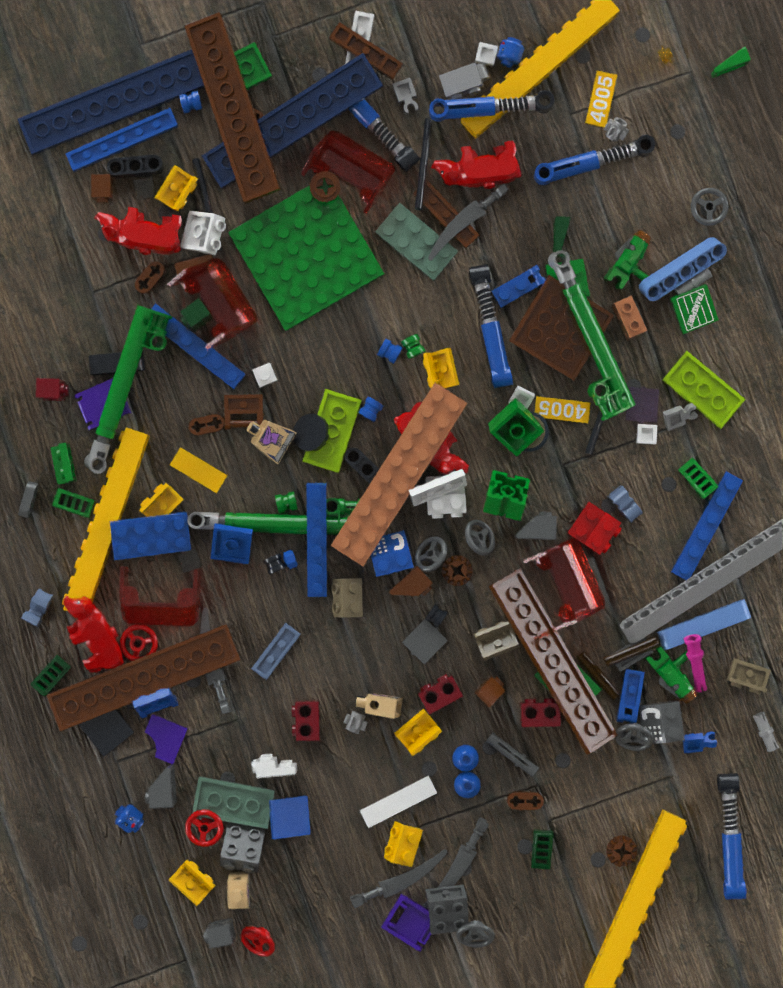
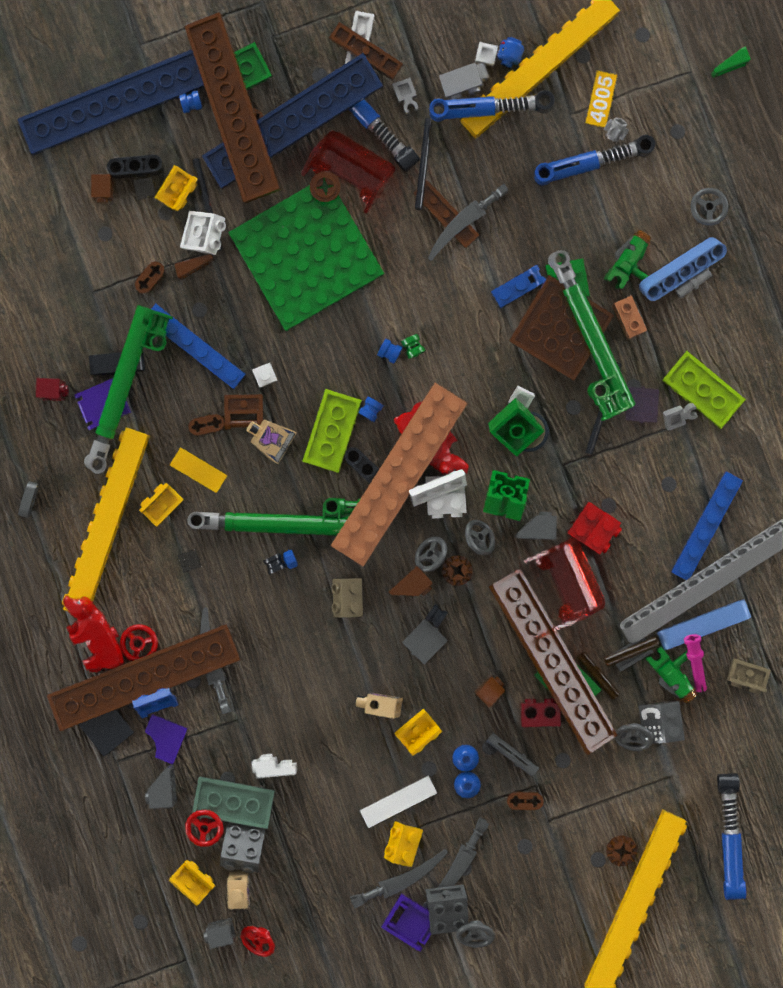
(38, 607): sand blue leg -> none
(41, 689): dark green slope -> none
(58, 494): green slope -> none
(63, 463): green bracket -> none
(121, 140): blue plate -> none
(129, 818): blue head -> none
(141, 234): red animal -> none
(150, 535): blue plate -> none
(182, 613): clear red windscreen -> none
(195, 315): dark green brick -> none
(220, 296): clear red windscreen -> none
(231, 543): blue plate -> none
(276, 651): sand blue tile -> none
(286, 502): green wheel -> none
(289, 817): blue tile -> none
(311, 432): black tile -> none
(311, 721): dark red brick -> none
(316, 540): blue plate -> none
(355, 722): light grey gear -> none
(392, 554): blue slope -> none
(415, 241): sand green plate -> none
(441, 368): yellow bracket -> none
(442, 698): dark red brick -> none
(481, 170): red animal -> none
(491, 328): piece -> none
(496, 640): dark tan bracket -> none
(542, 833): dark green slope -> none
(559, 232): dark green slope -> none
(562, 409): yellow sticker -> none
(625, 504): sand blue leg -> none
(630, 695): blue plate -> none
(646, 434): white plate -> none
(665, 54): clear yellow plate -> none
(694, 309): green tile -> none
(697, 742): blue plate -> none
(703, 494): green slope -> none
(765, 731): light grey pin -> none

